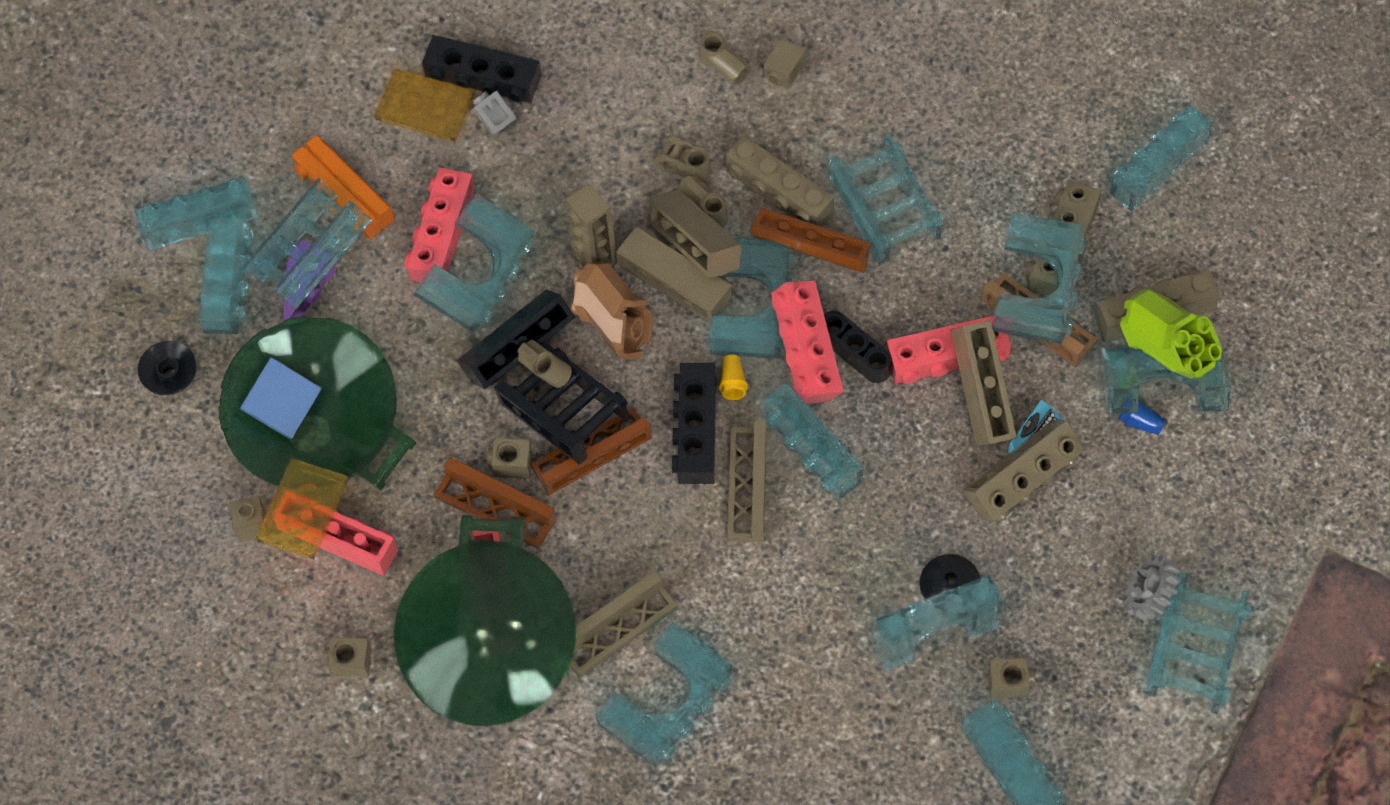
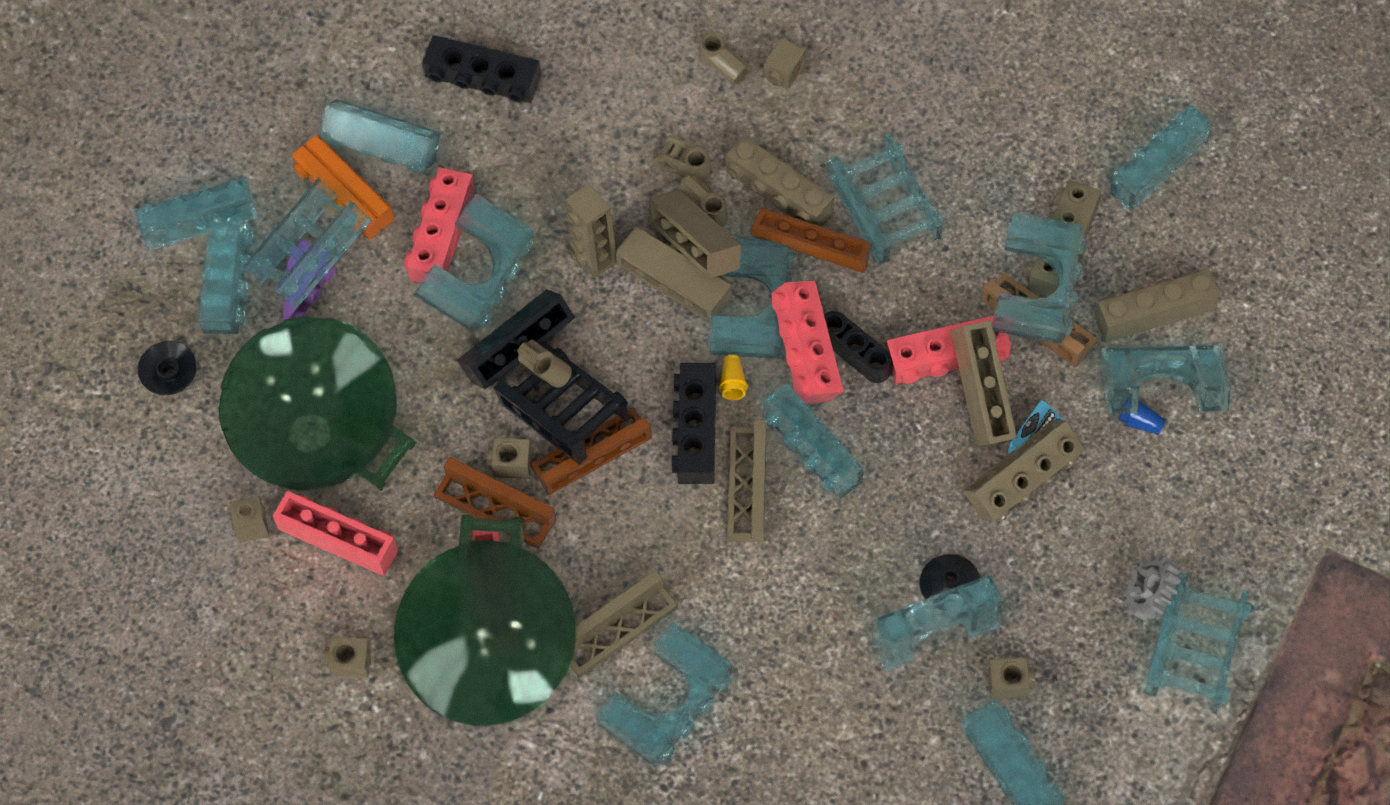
(280, 398): medium blue tile -> none
(302, 508): clear yellow tile -> none
(379, 135): none -> clear light blue brick
(424, 105): clear yellow tile -> none
(492, 112): light grey bracket -> none
(612, 309): medium nougat brick -> none
(1170, 334): lime brick -> none

